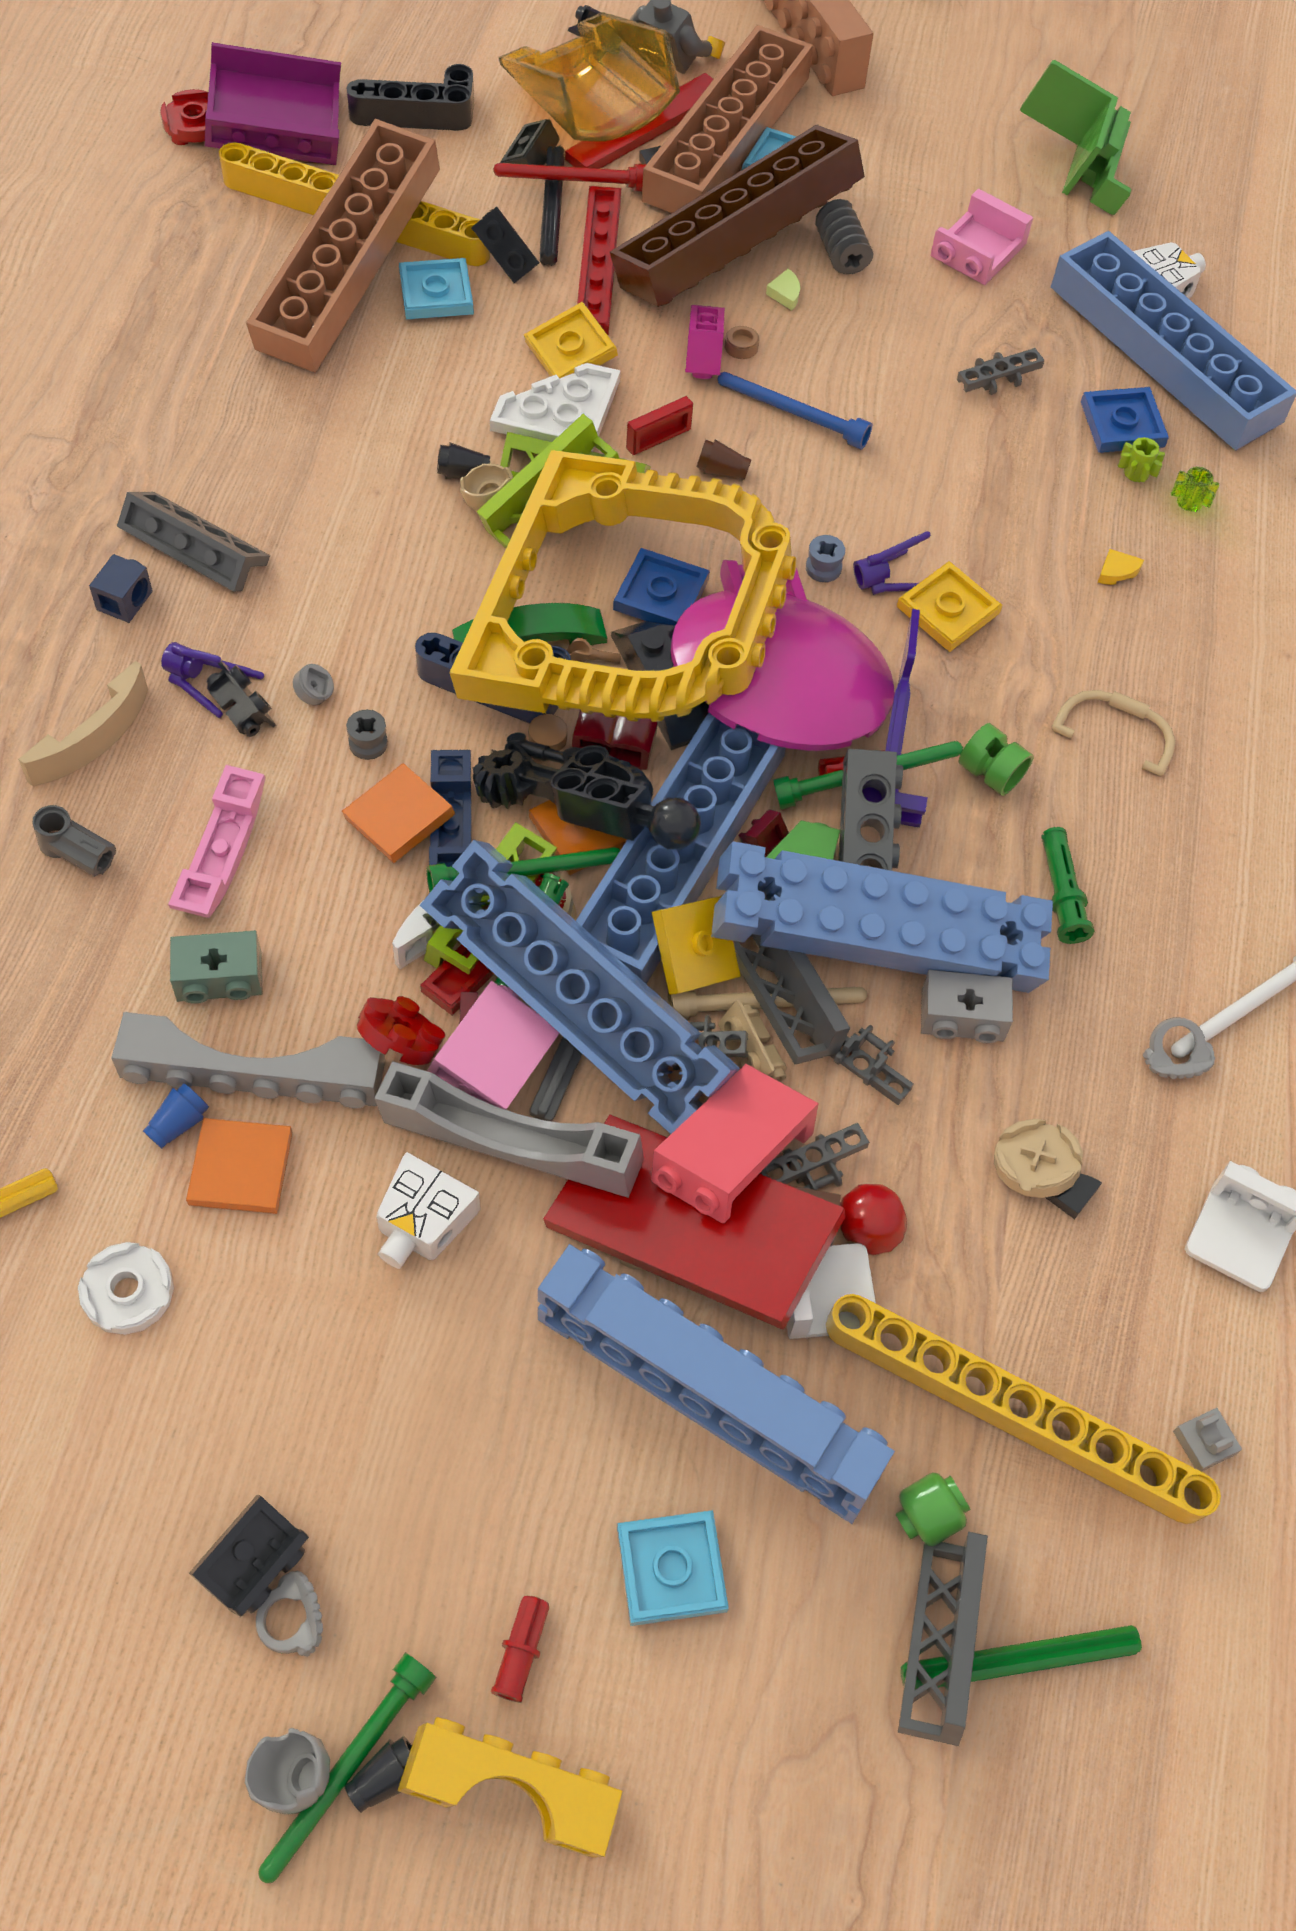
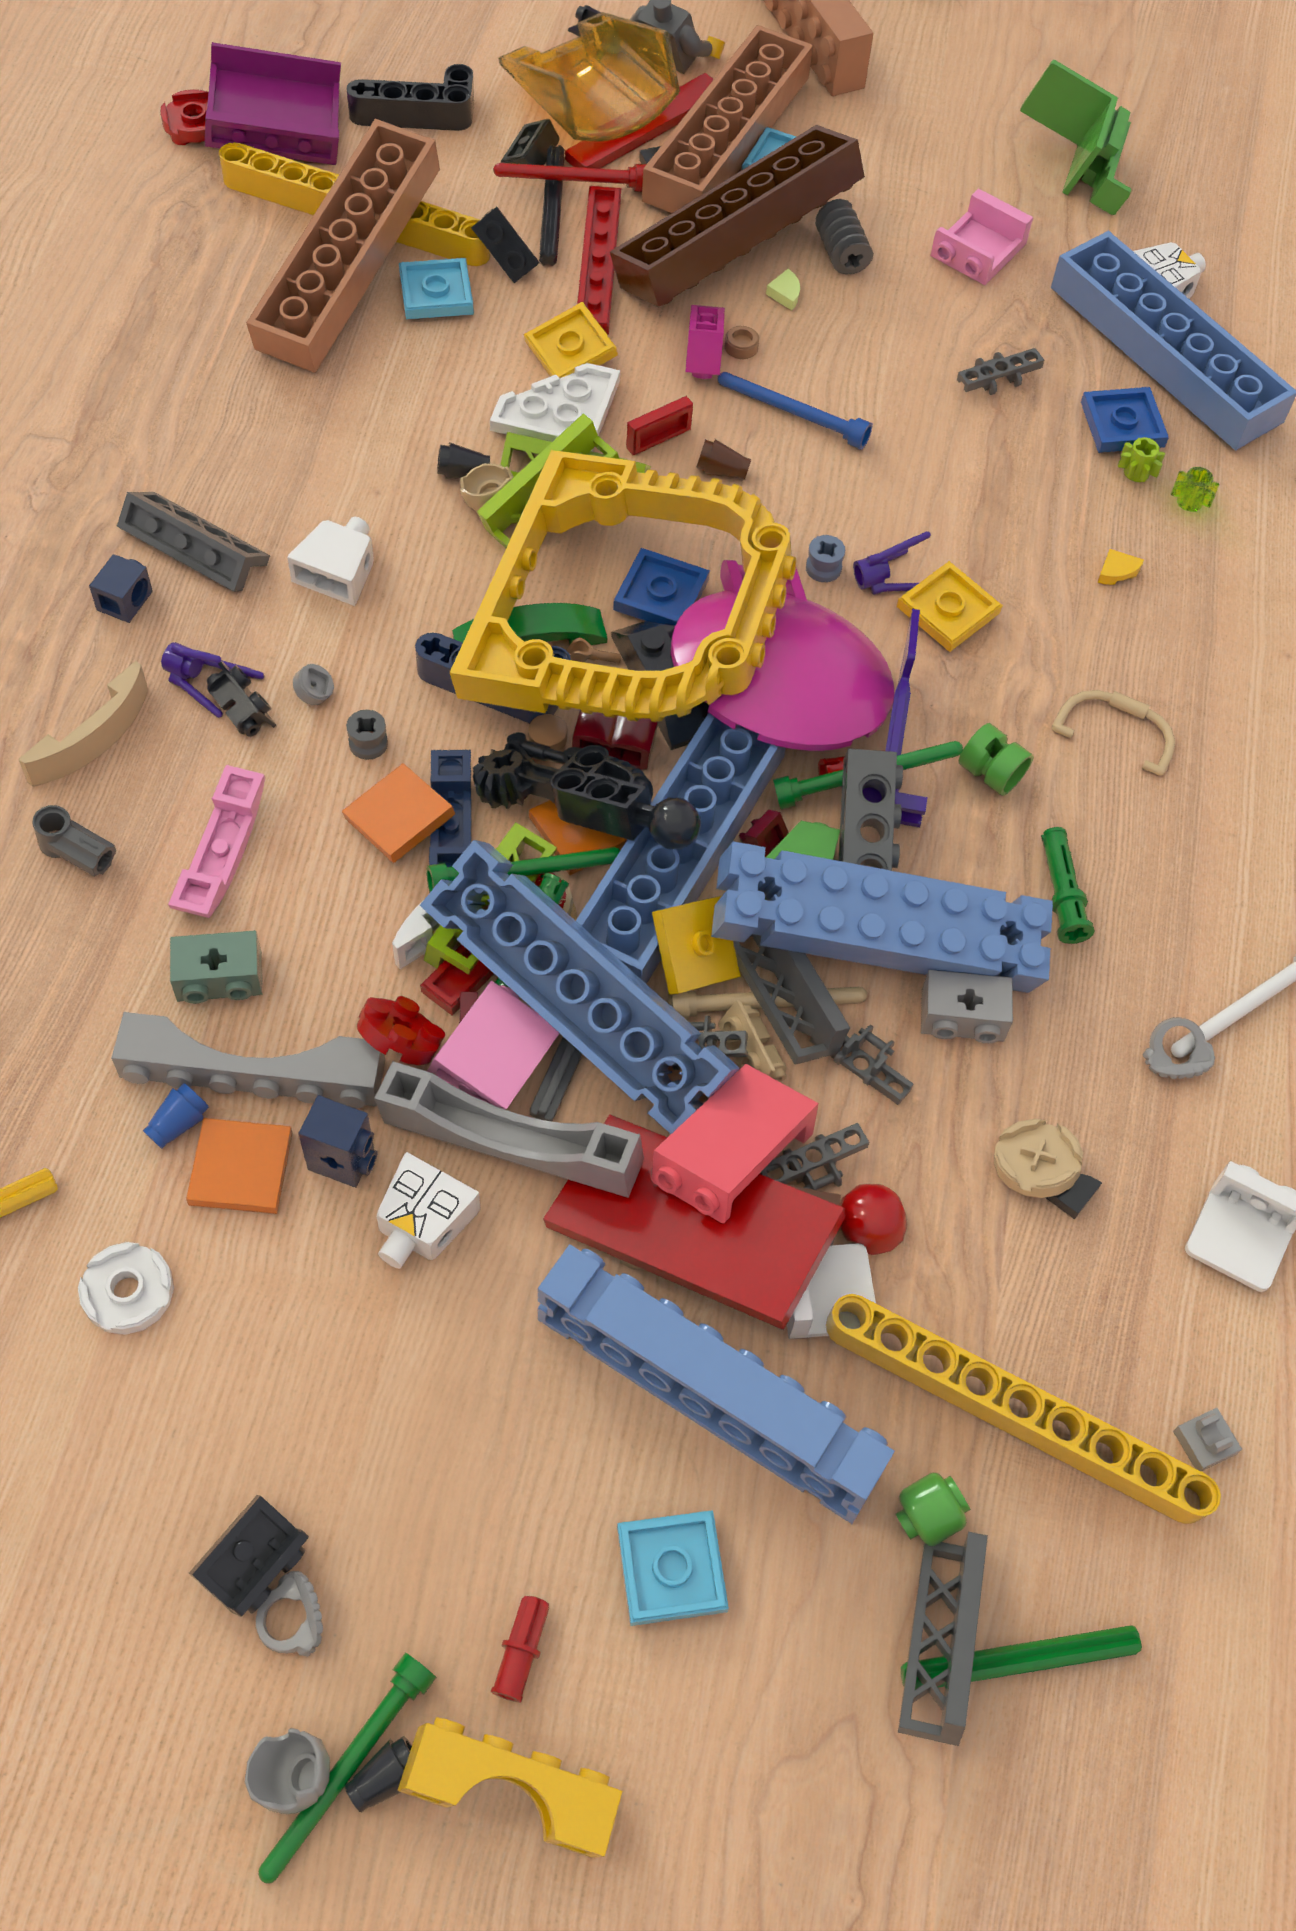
(334, 560): none -> white torso
(338, 1141): none -> brick

